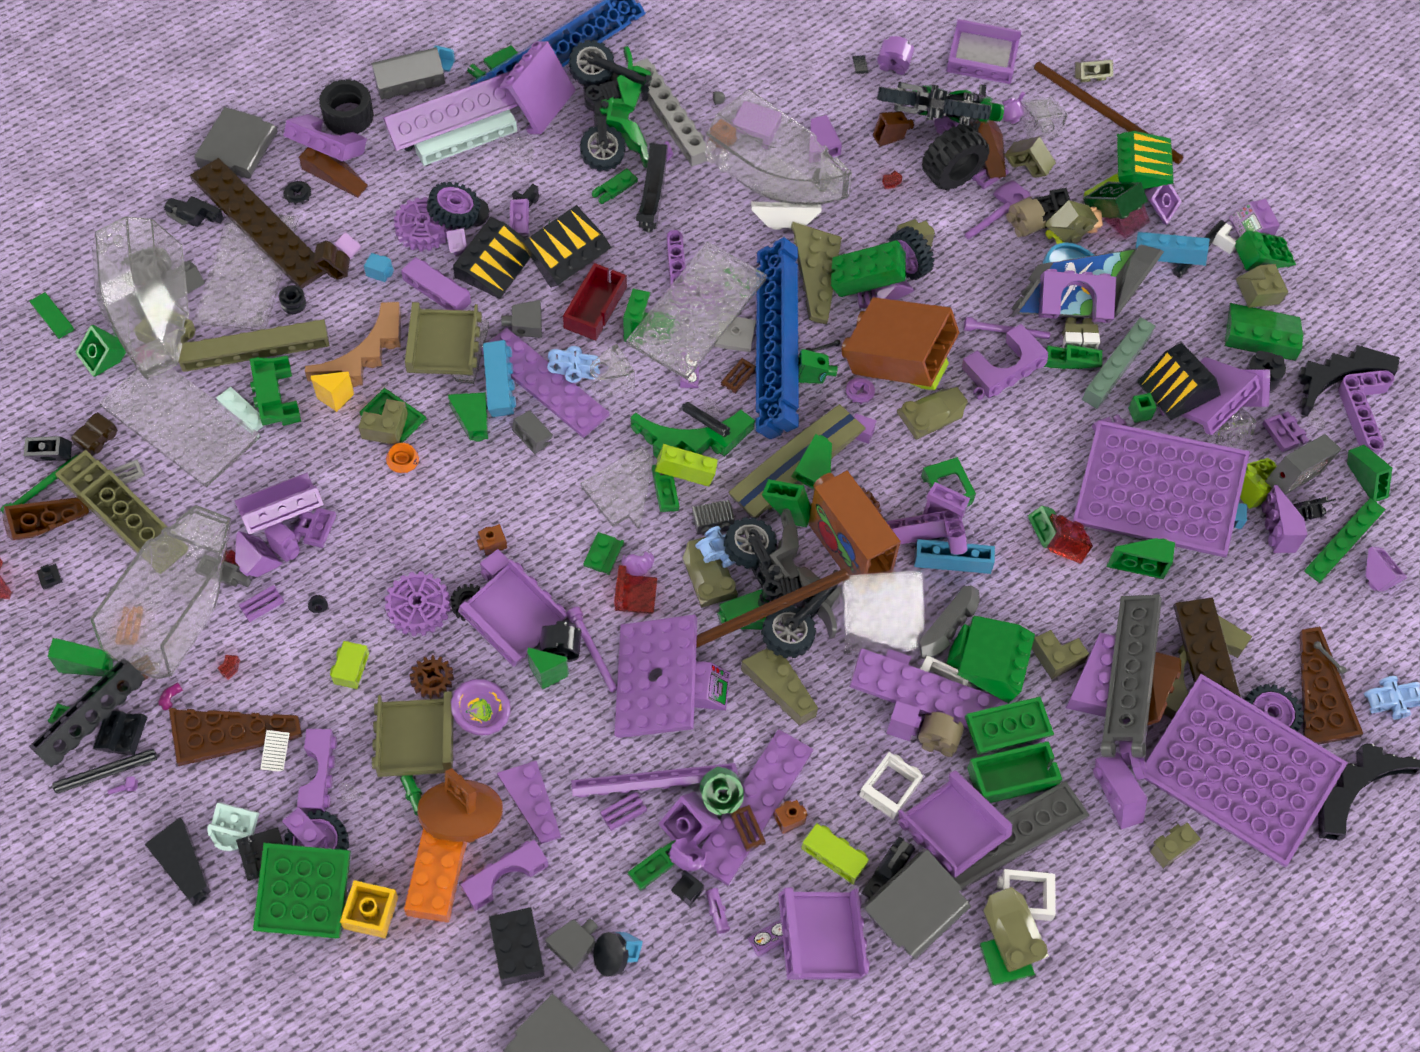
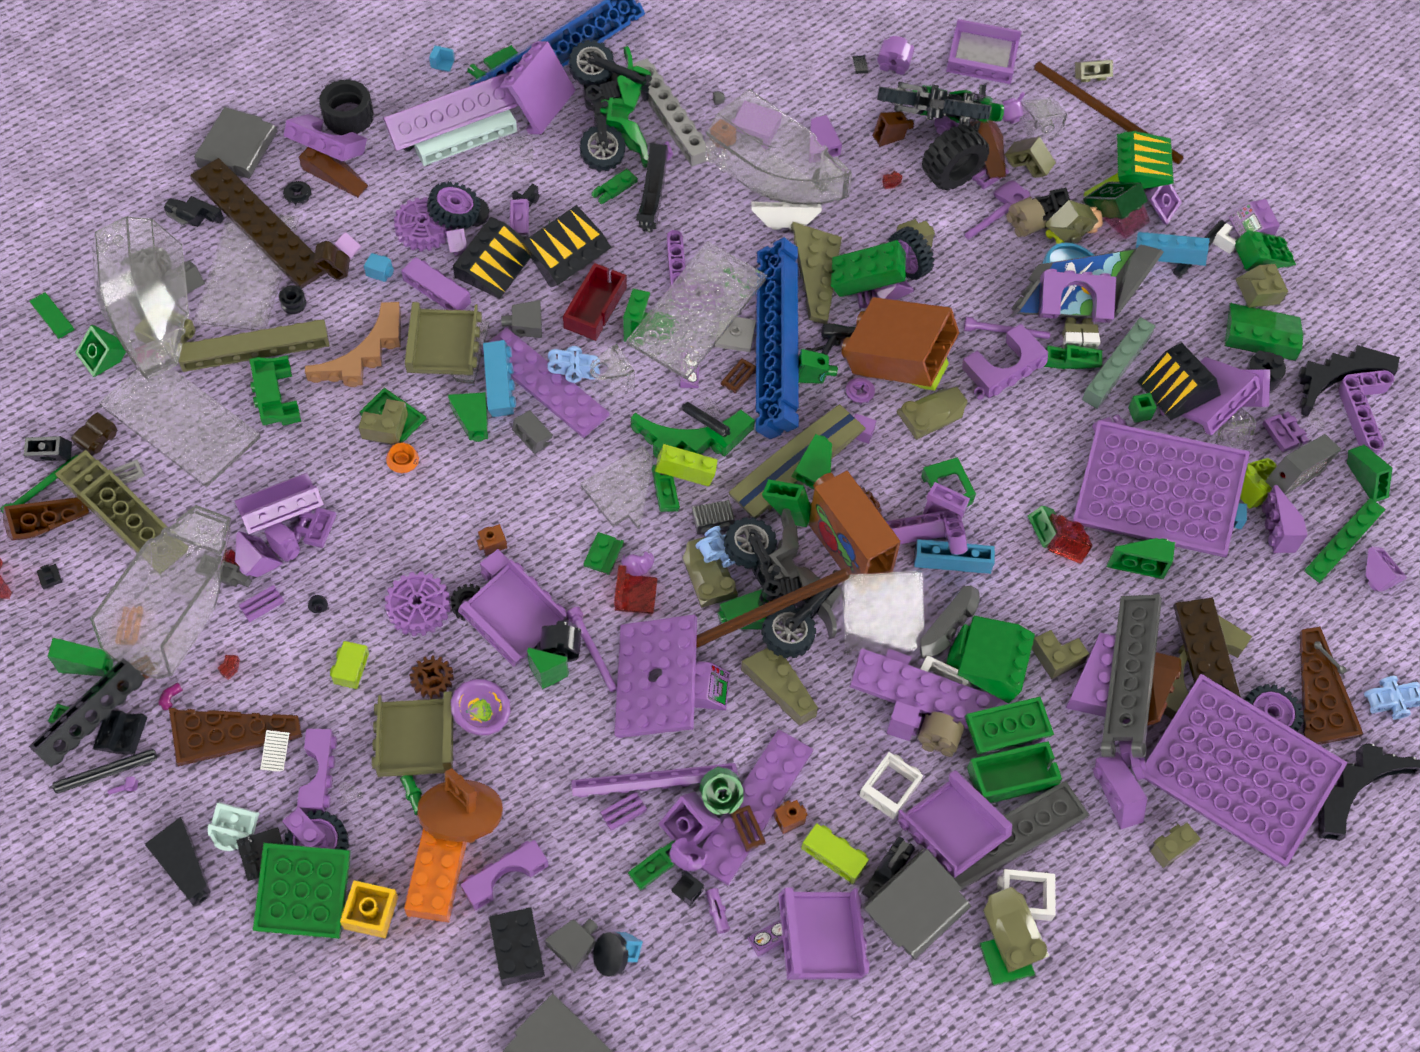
(240, 407): light aqua plate -> none
(333, 389): yellow slope -> none
(408, 73): slope -> none
(530, 795): medium lavender wing -> none
(832, 333): none -> black piece
(1312, 508): black hinge -> none

